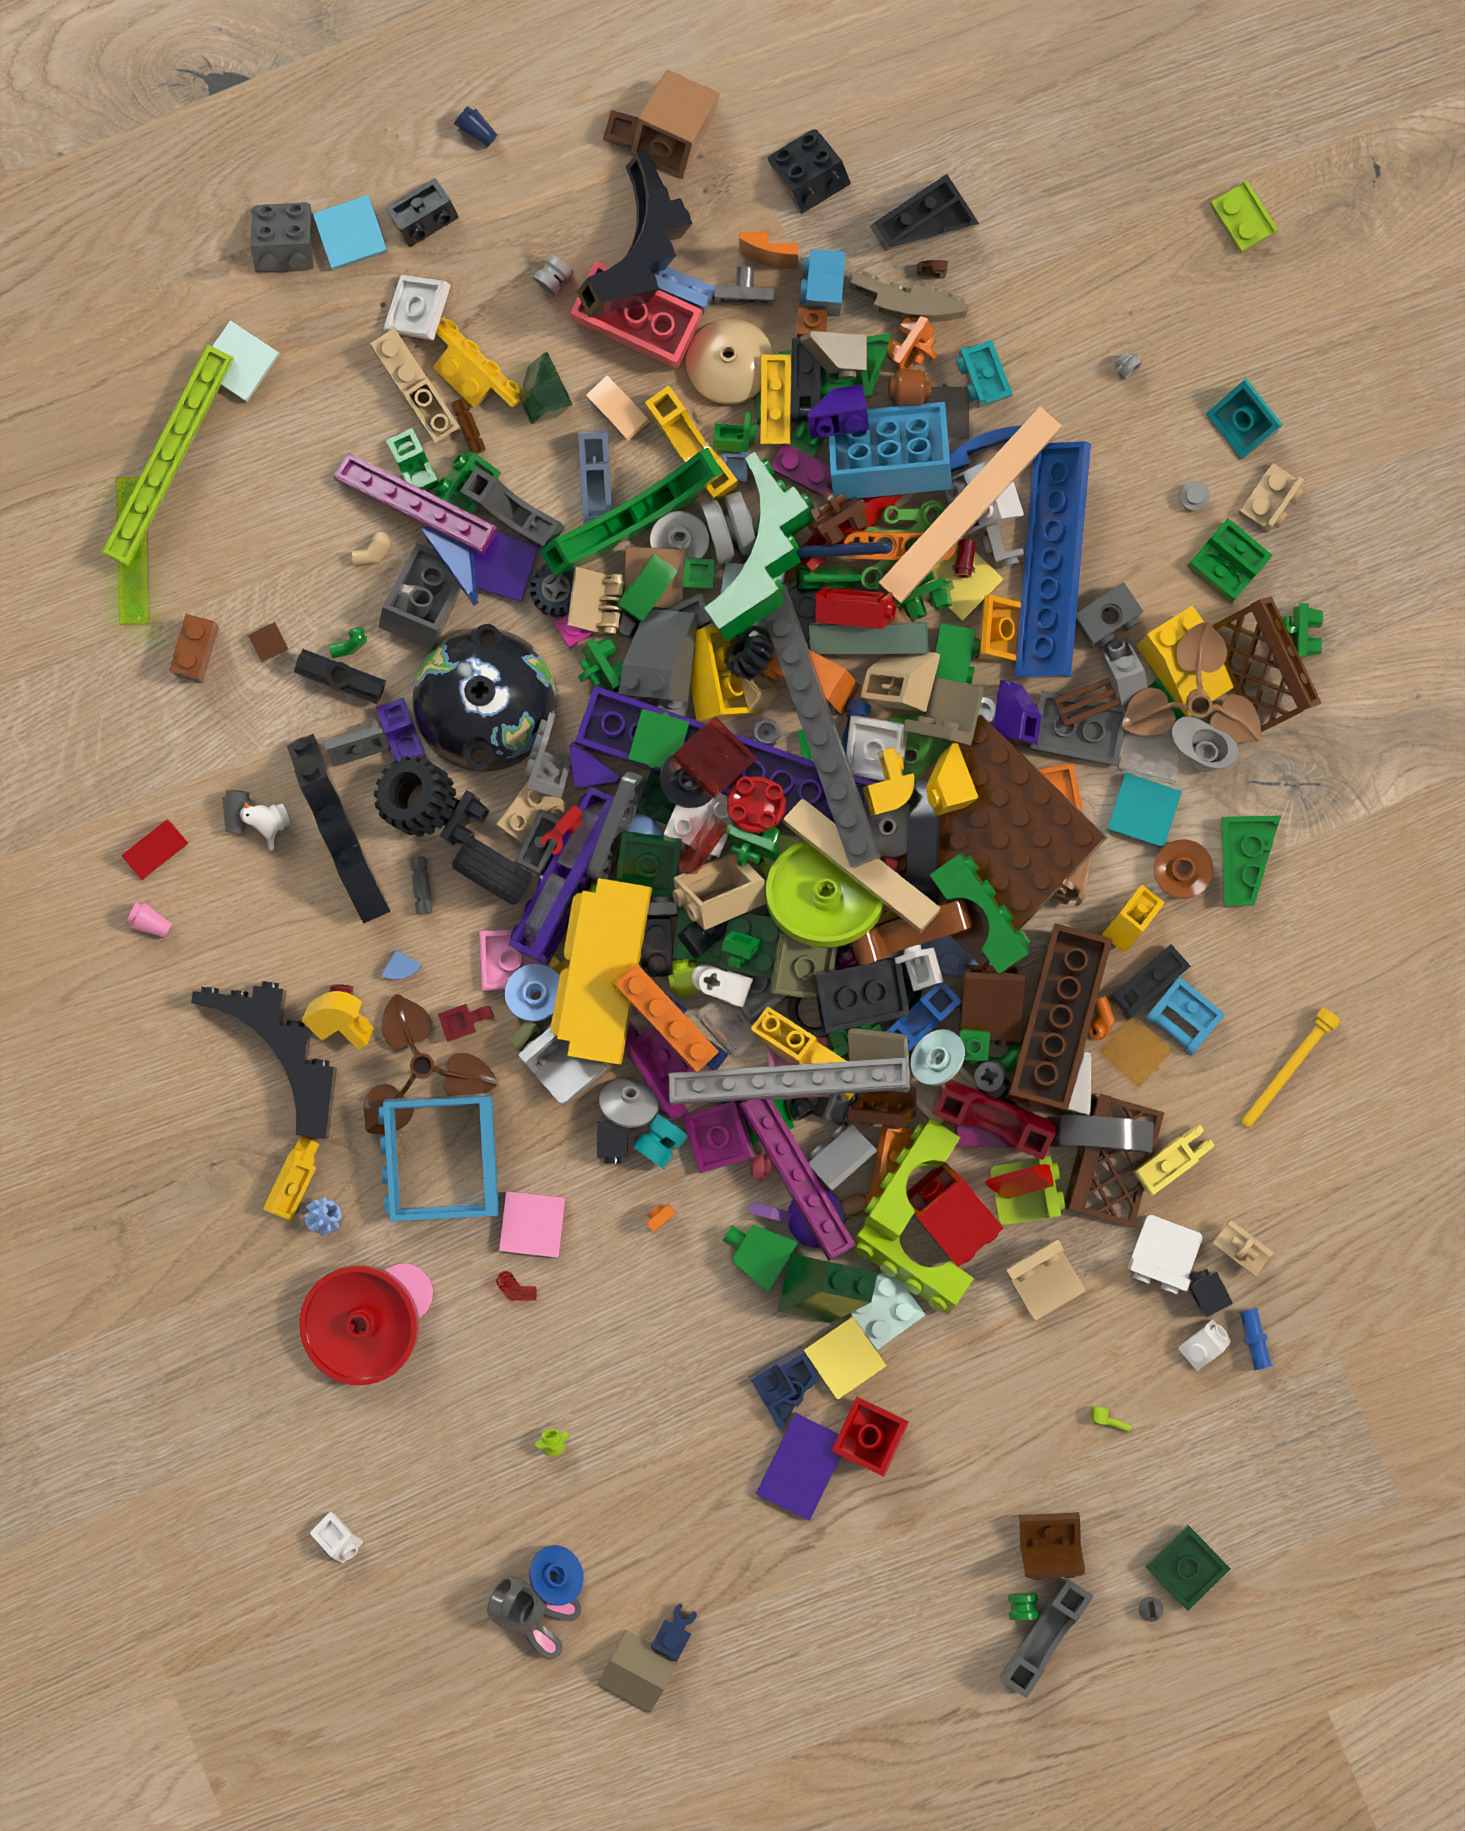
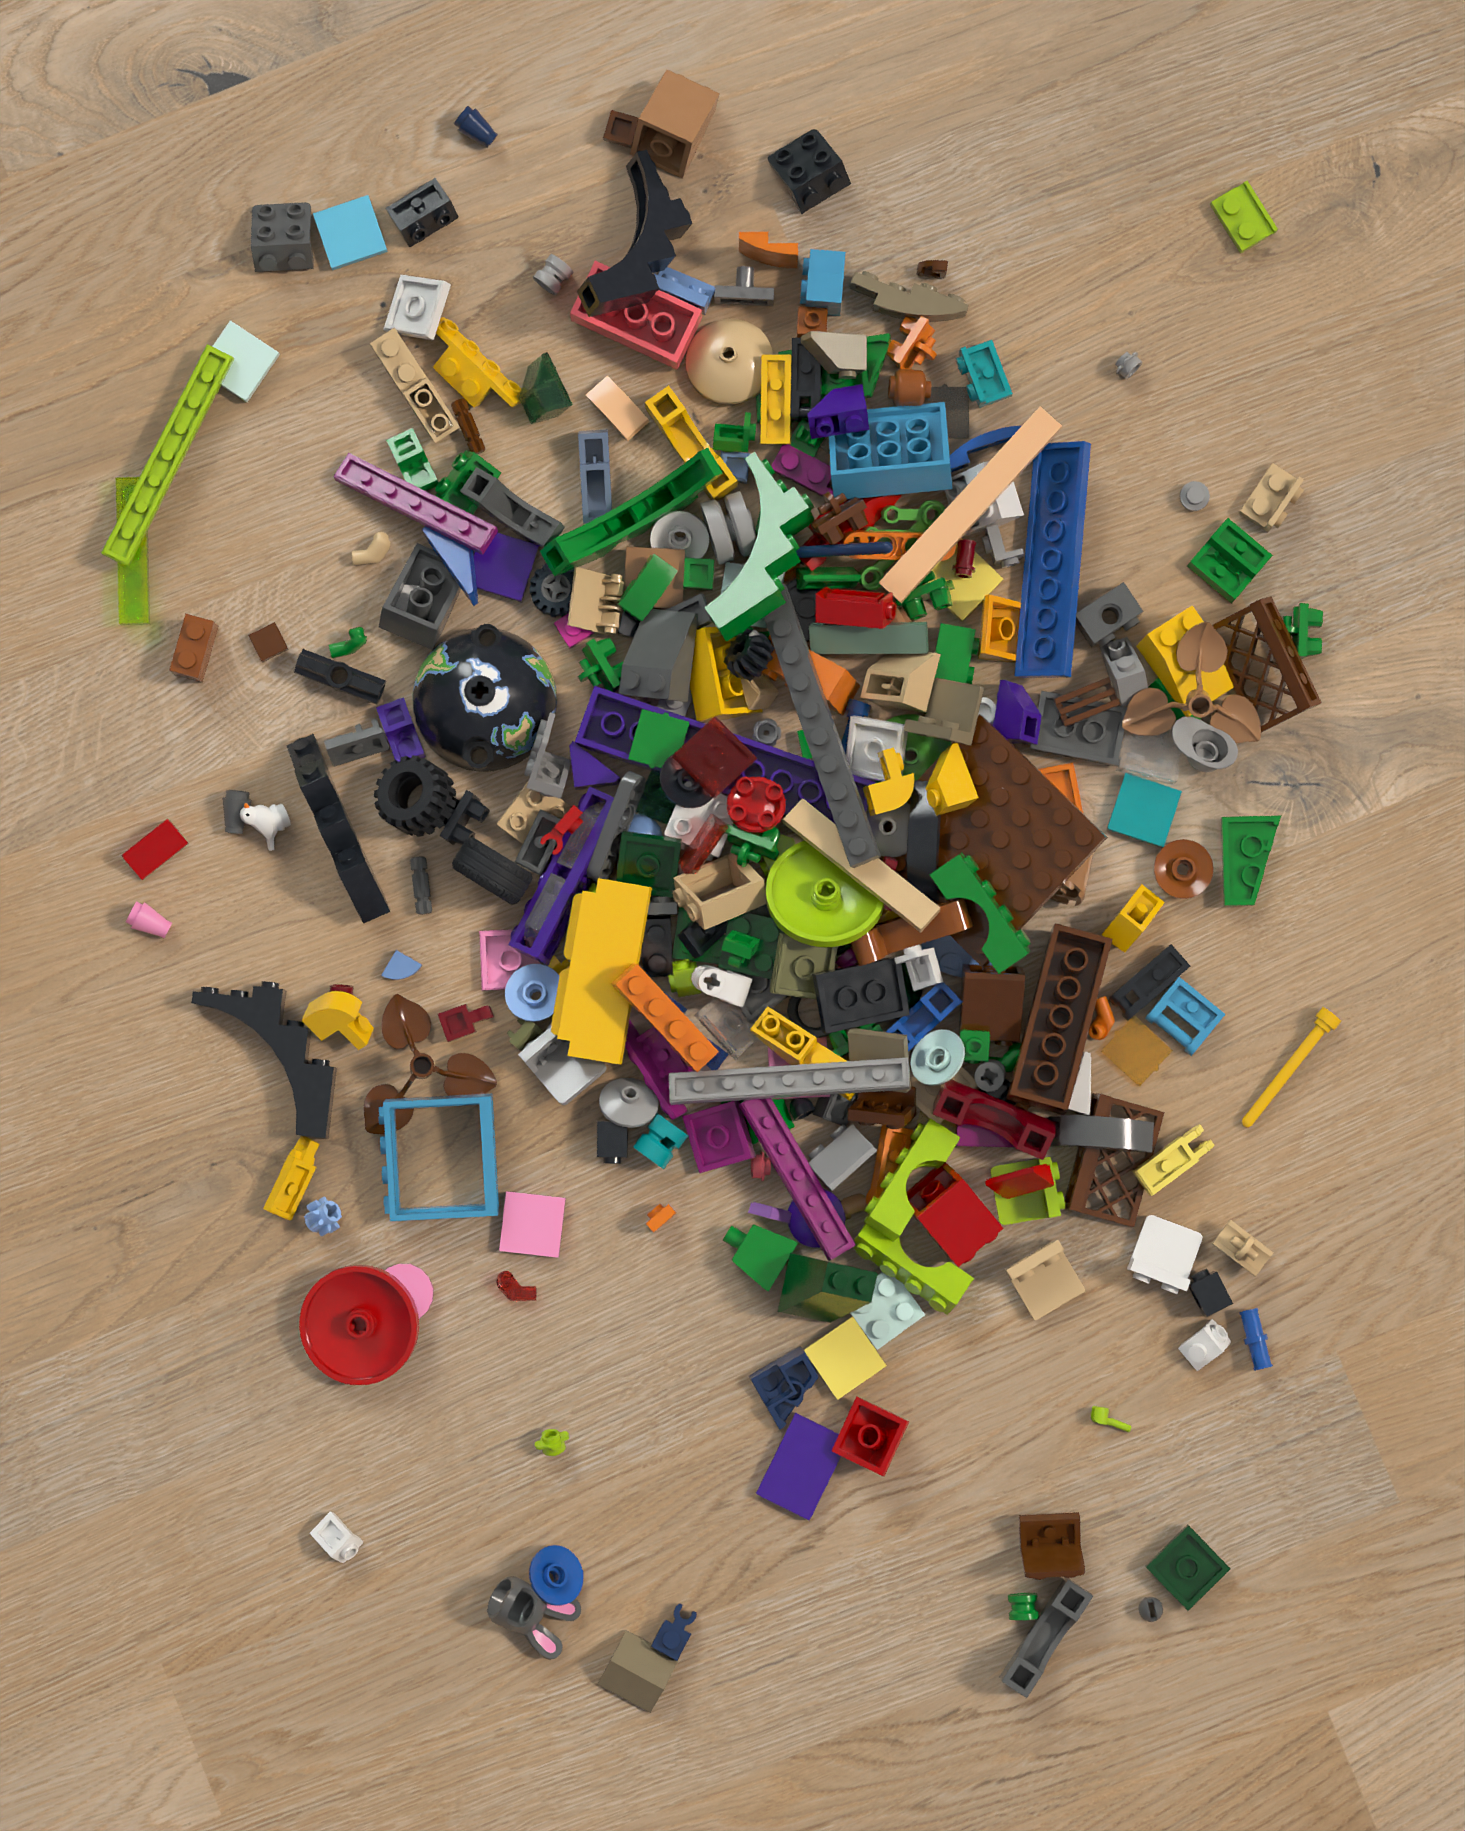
(925, 216): black wedge -> none
(1244, 419): teal slope -> none

